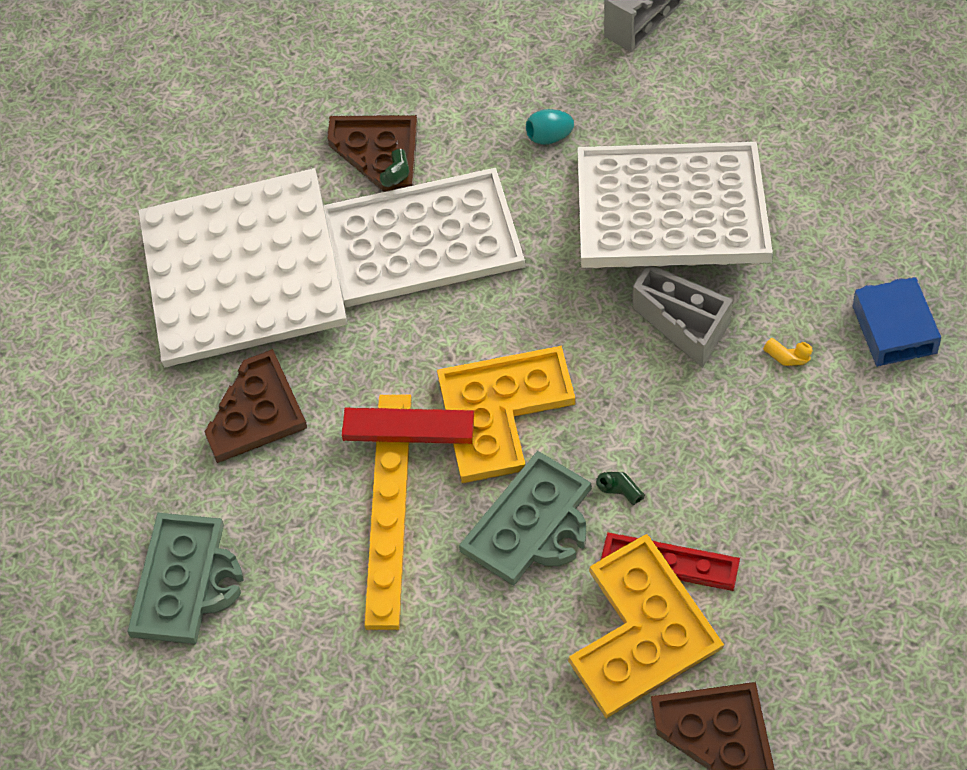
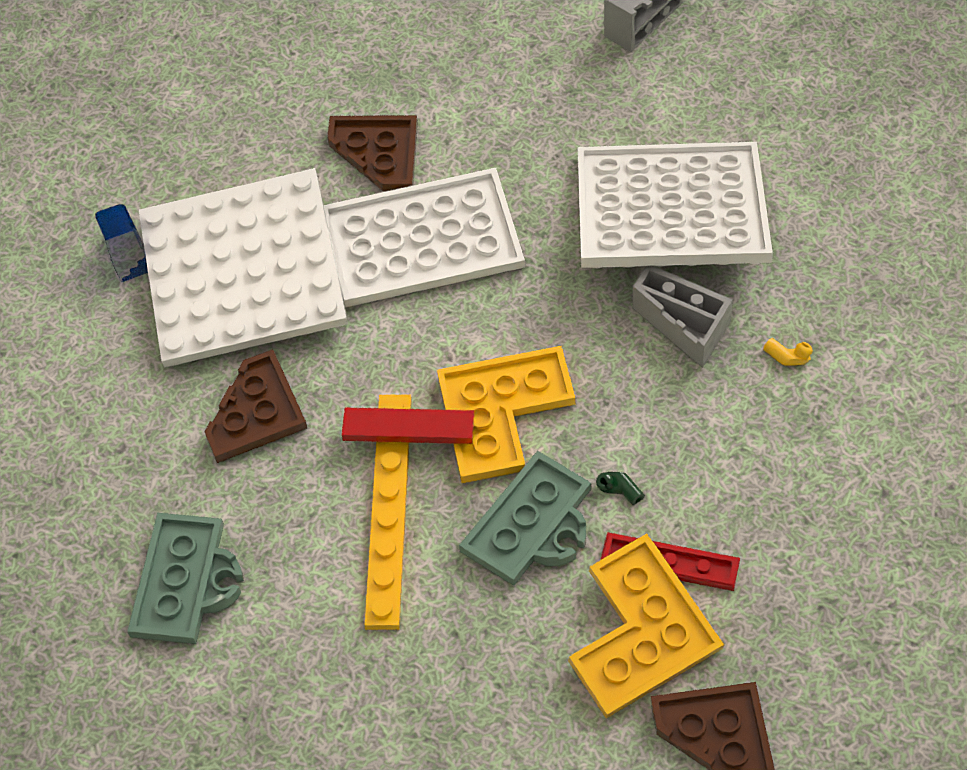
(115, 222): none -> clear blue piece
(397, 171): dark green arm -> none
(549, 126): teal animal -> none
(896, 321): blue brick -> none

